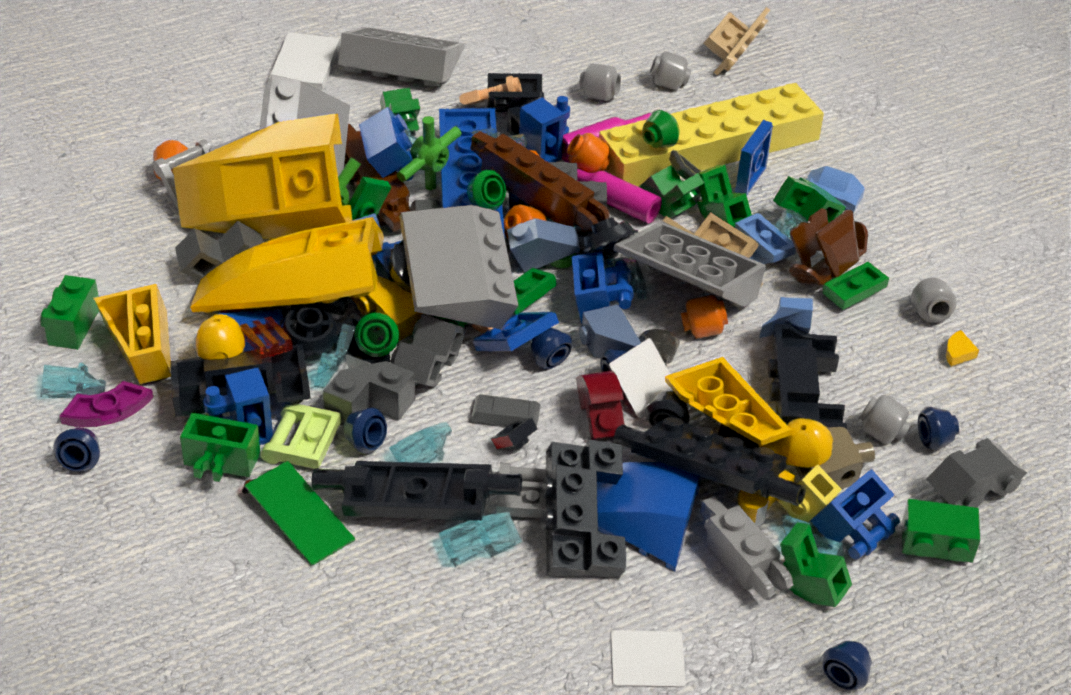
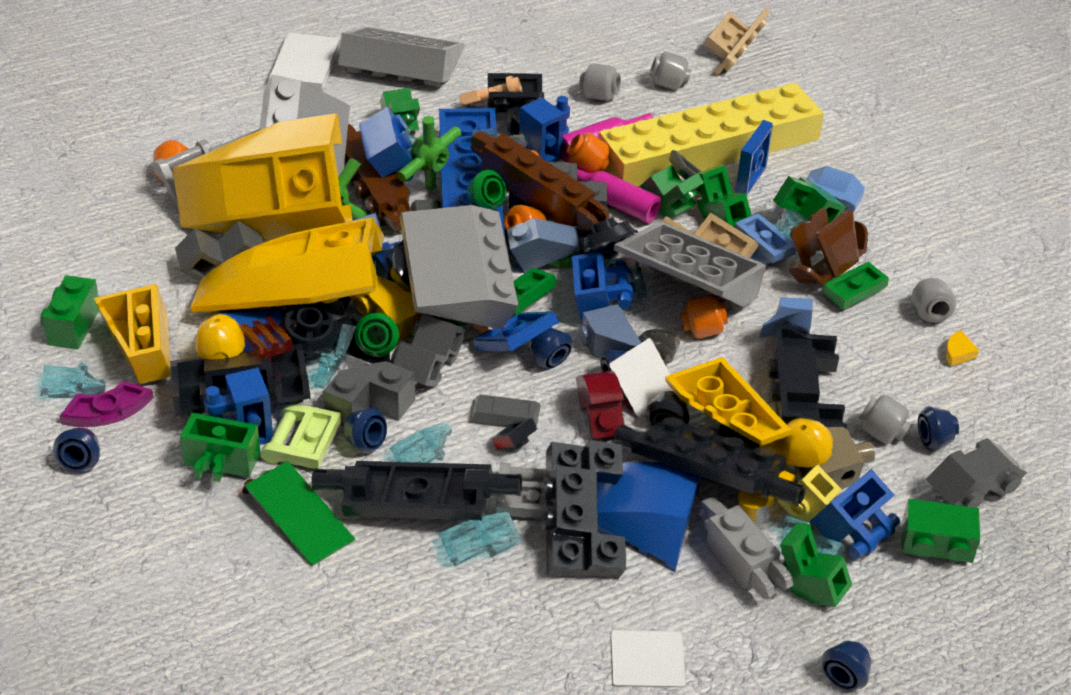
(369, 197): green plate -> none
(661, 130): green cone -> none

